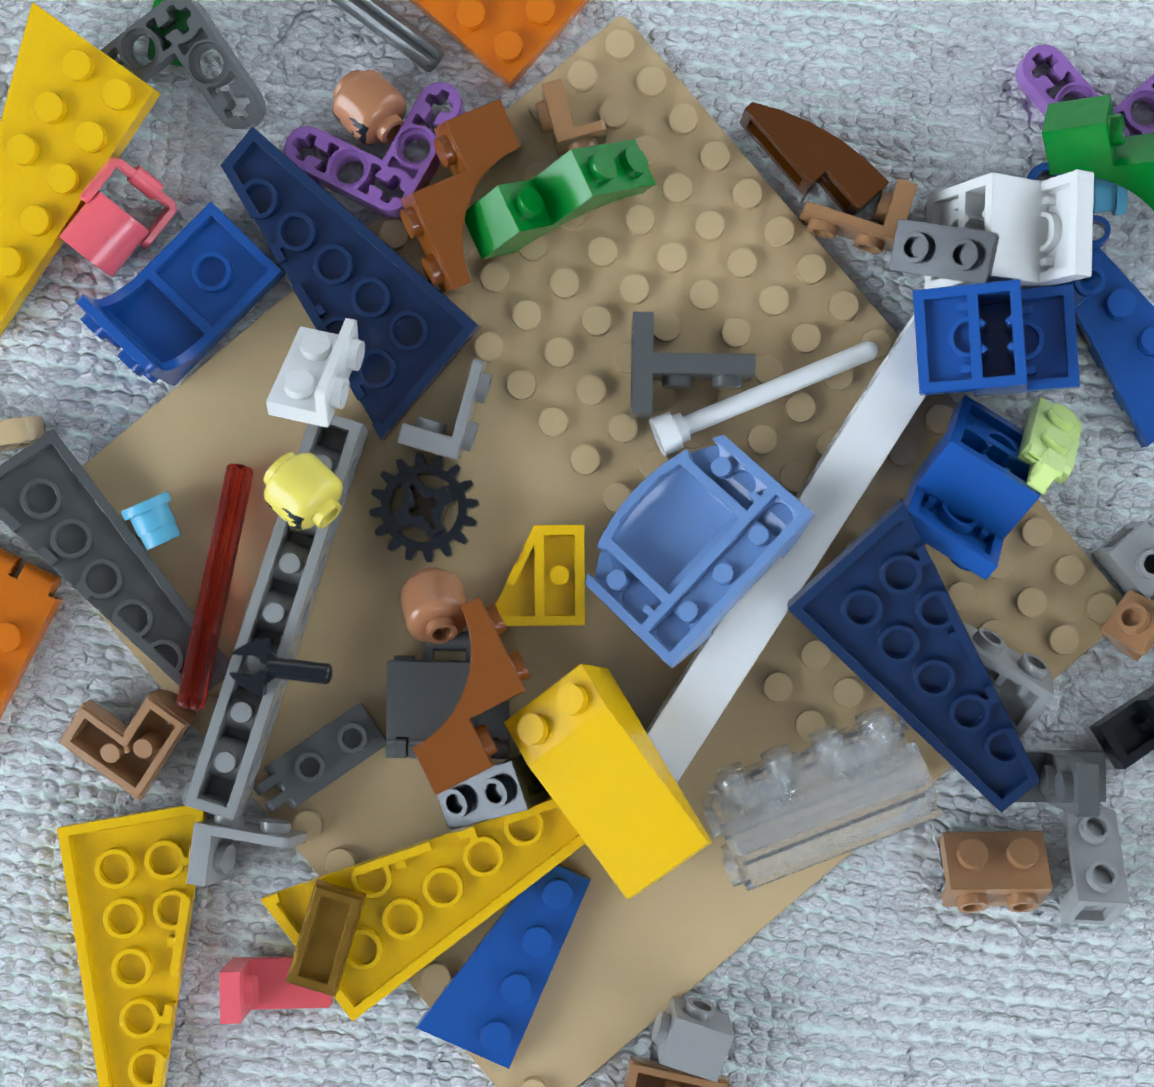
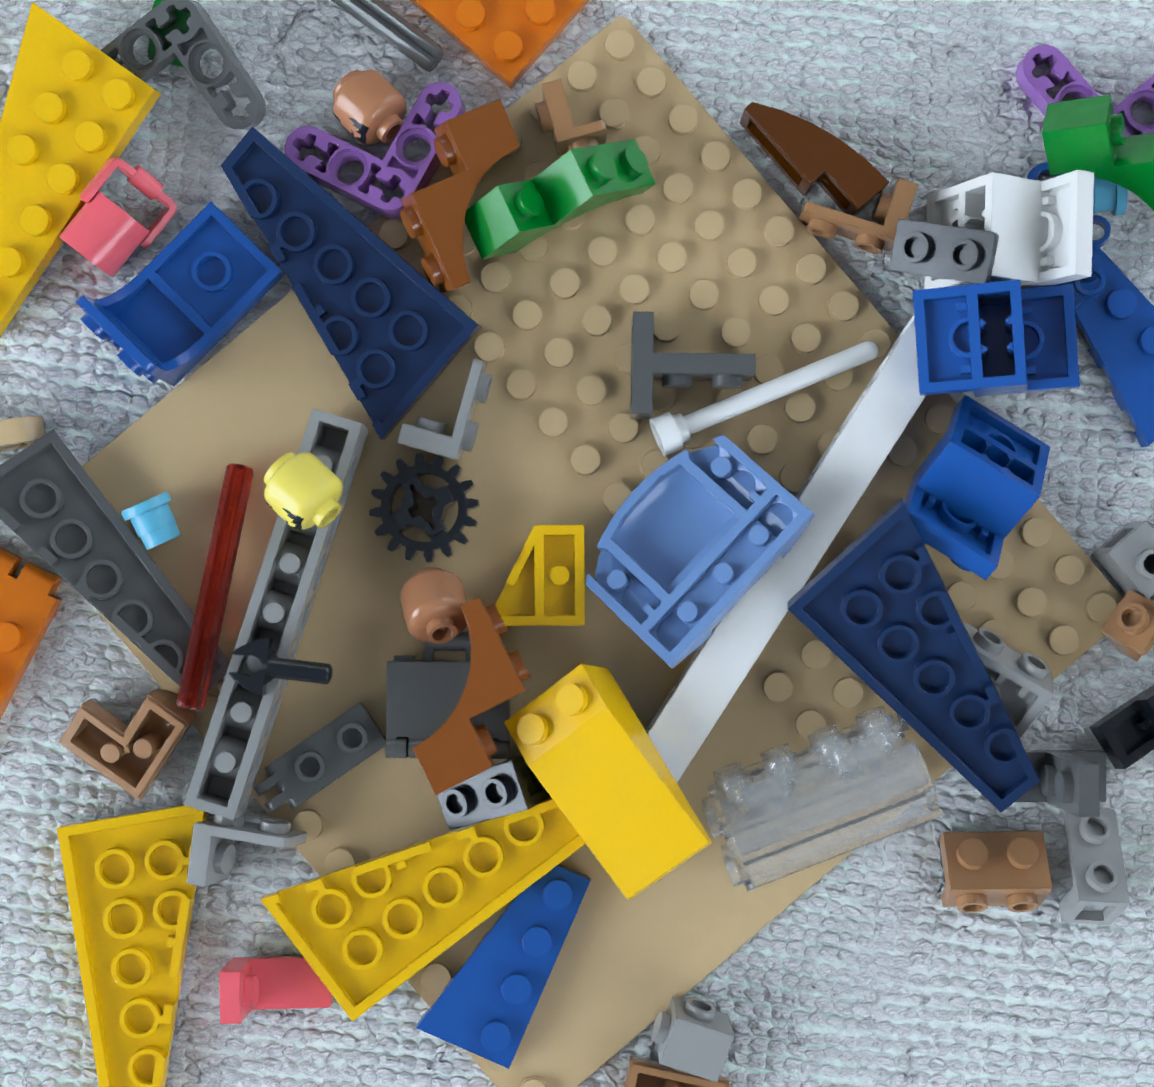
(316, 375): white bracket -> none
(326, 937): pearl gold tile -> none
(1049, 444): yellowish green hinge -> none

